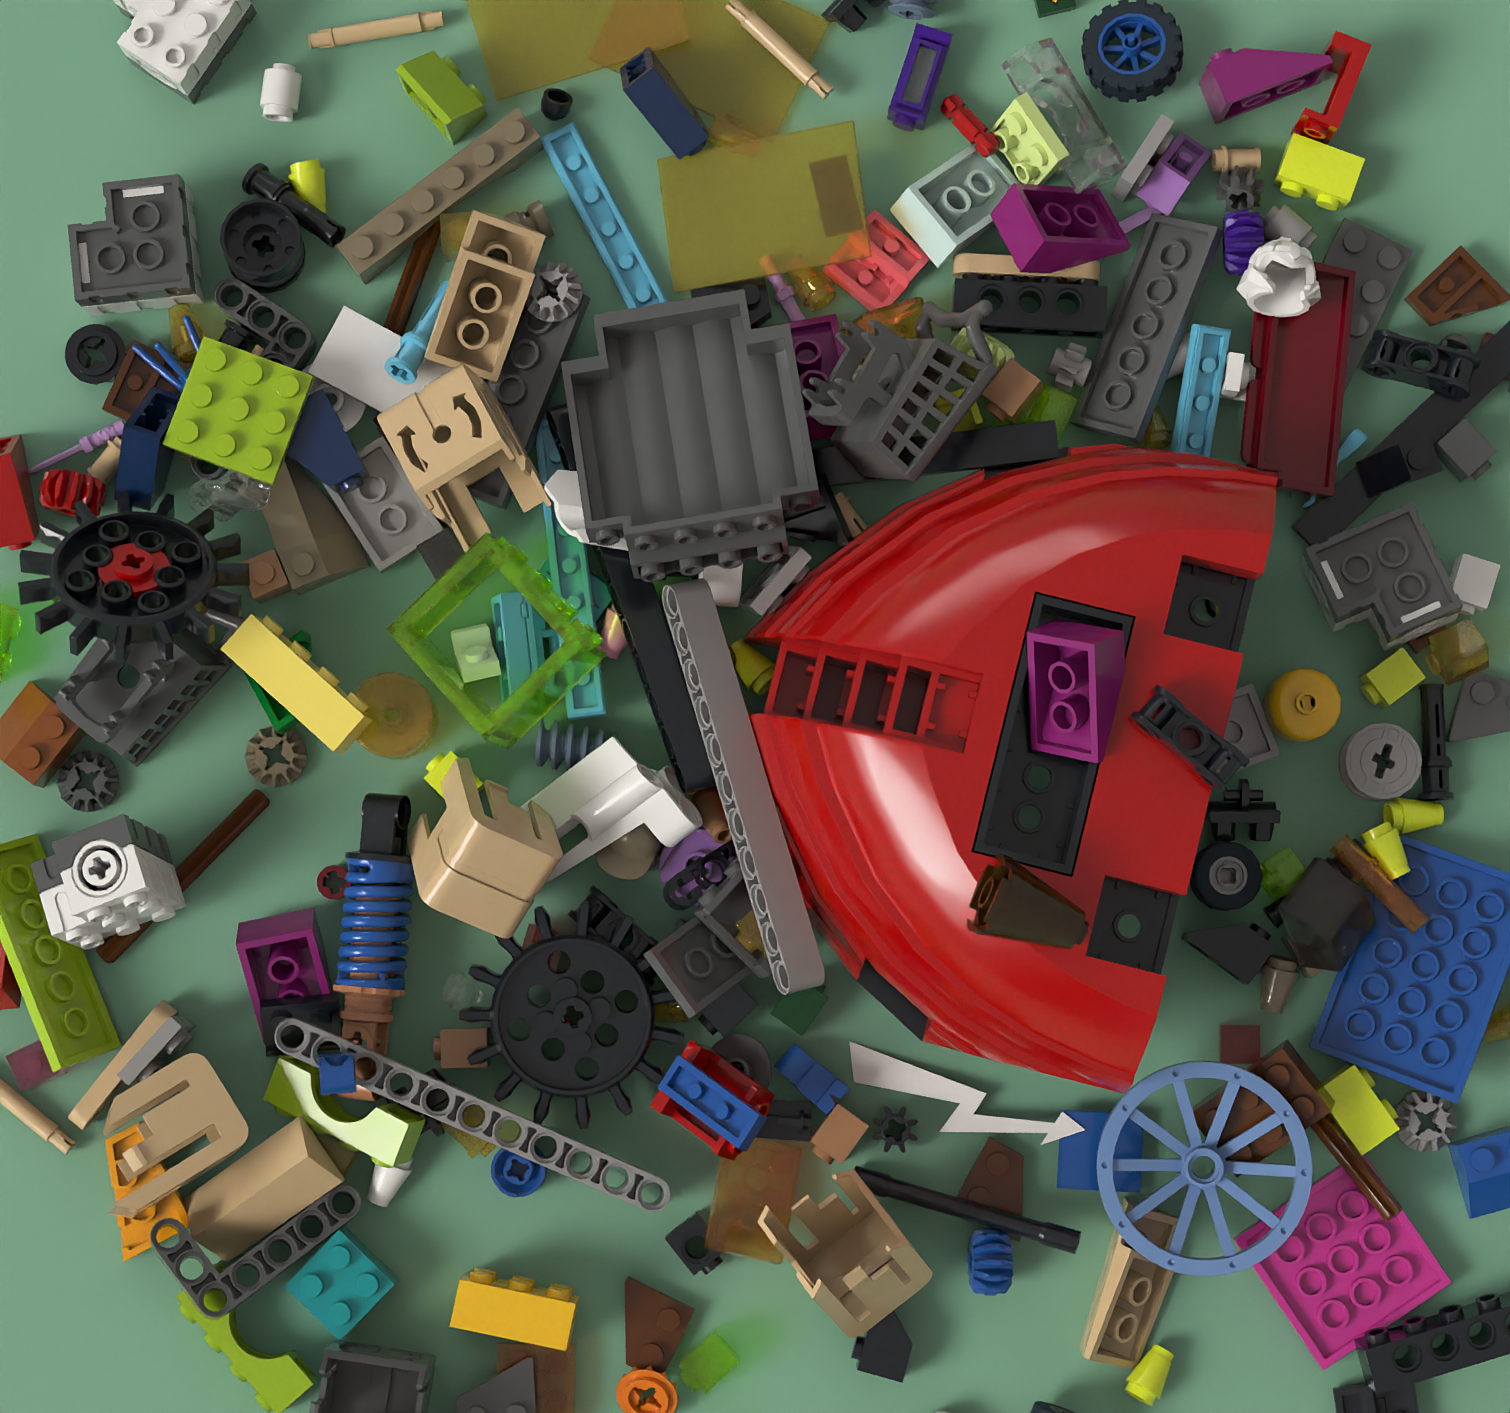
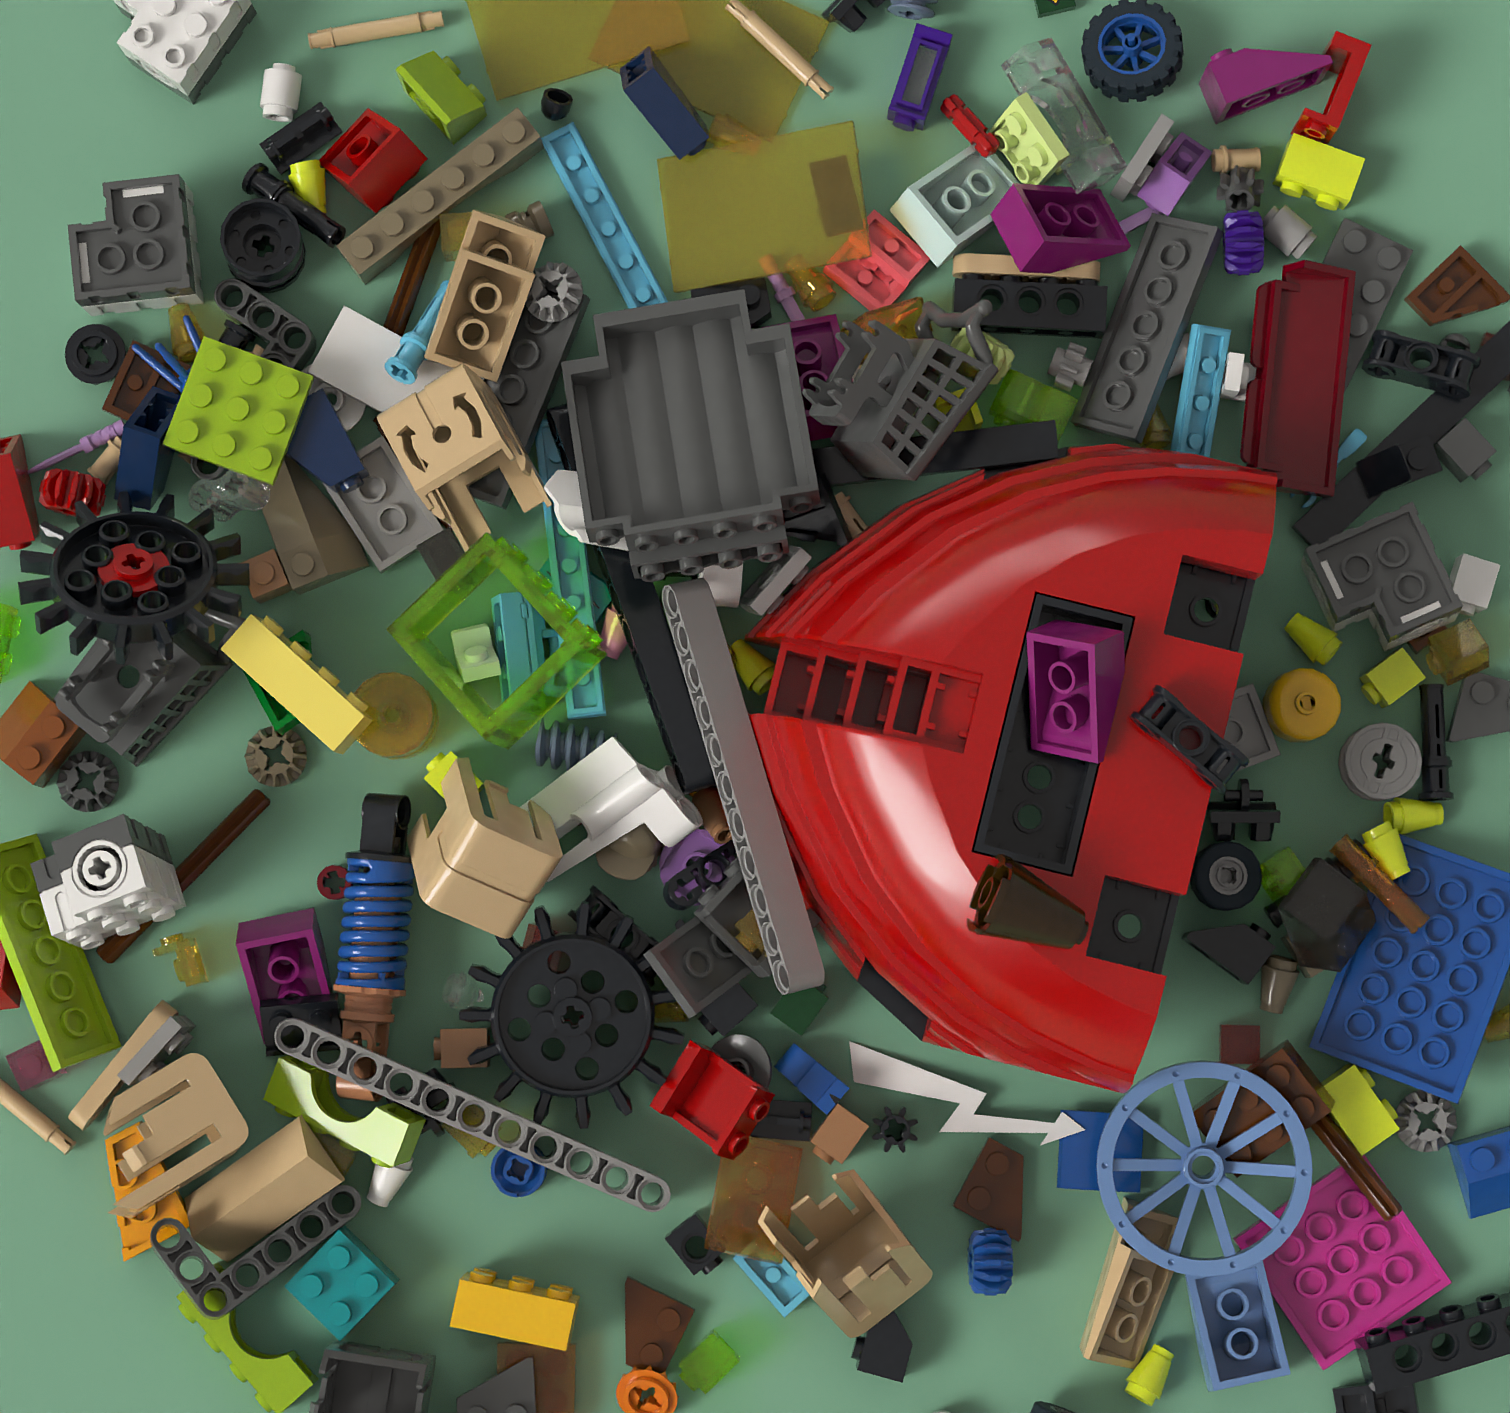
(189, 964): none -> clear yellow bracket
(301, 137): none -> black hinge
(337, 1073): blue leg -> none
(373, 160): none -> red slope
(712, 1103): blue plate -> none
(775, 1282): none -> medium azure plate
(1011, 392): medium nougat brick -> none
(1043, 1232): black piece -> none
(1236, 1328): none -> medium blue slope
(1280, 279): white helmet -> none
(1313, 638): none -> neon yellow cone

